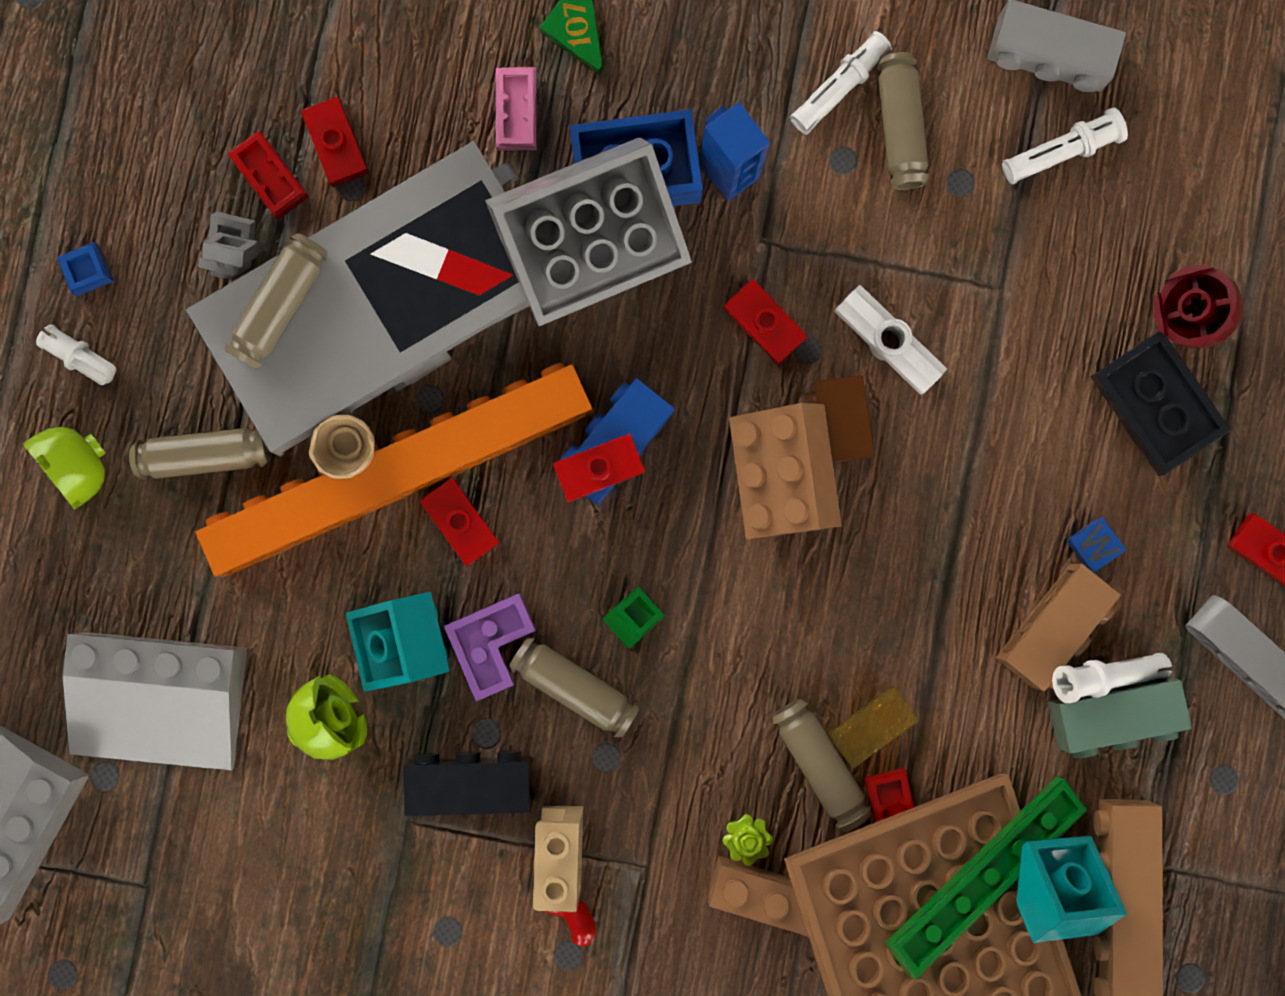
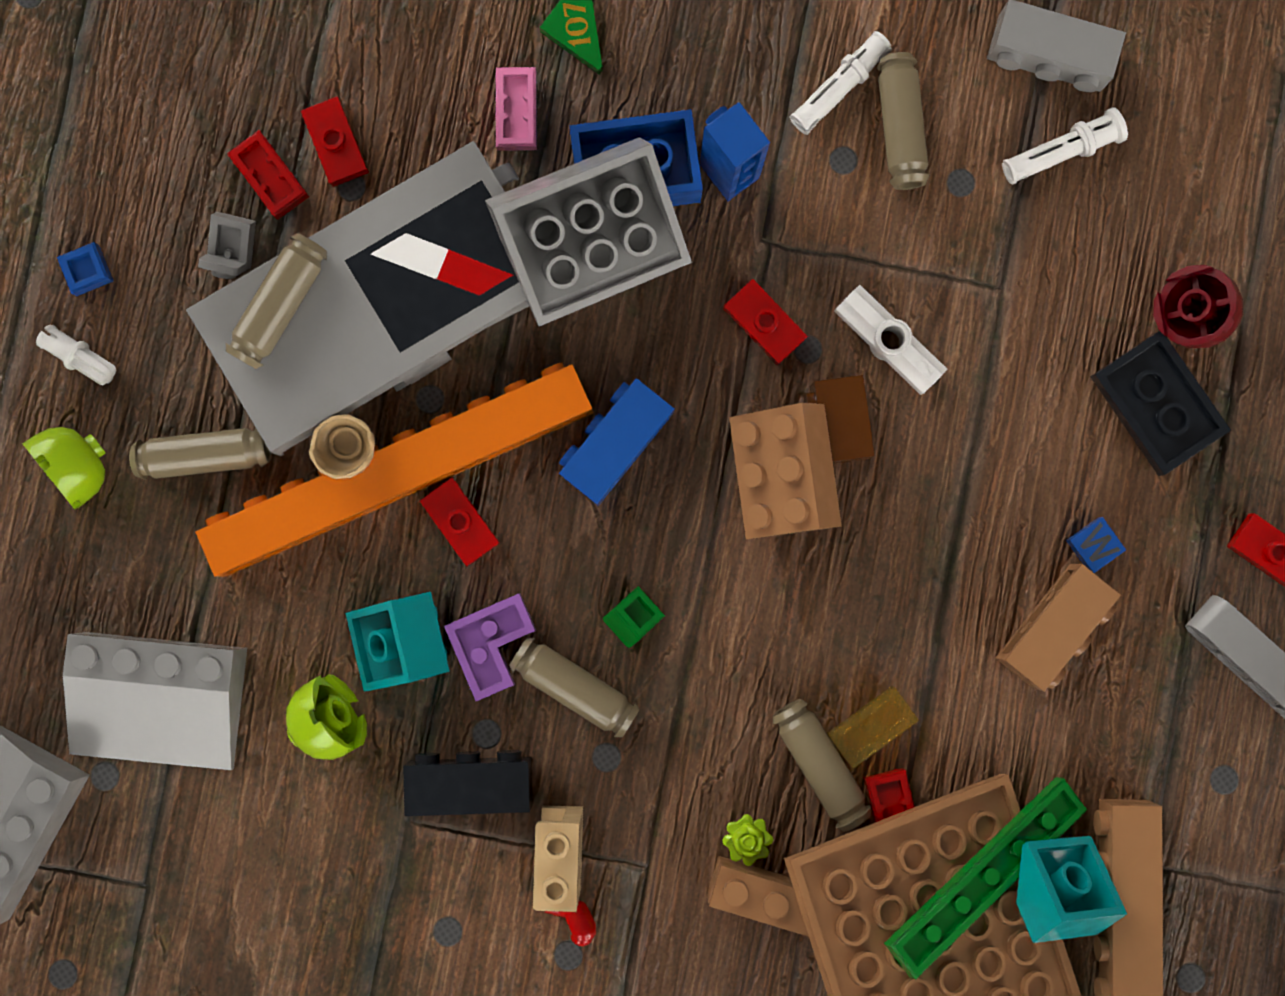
(229, 250): light grey plate -> none
(599, 467): red plate -> none
(1099, 678): white pin -> none
(1121, 717): sand green brick -> none

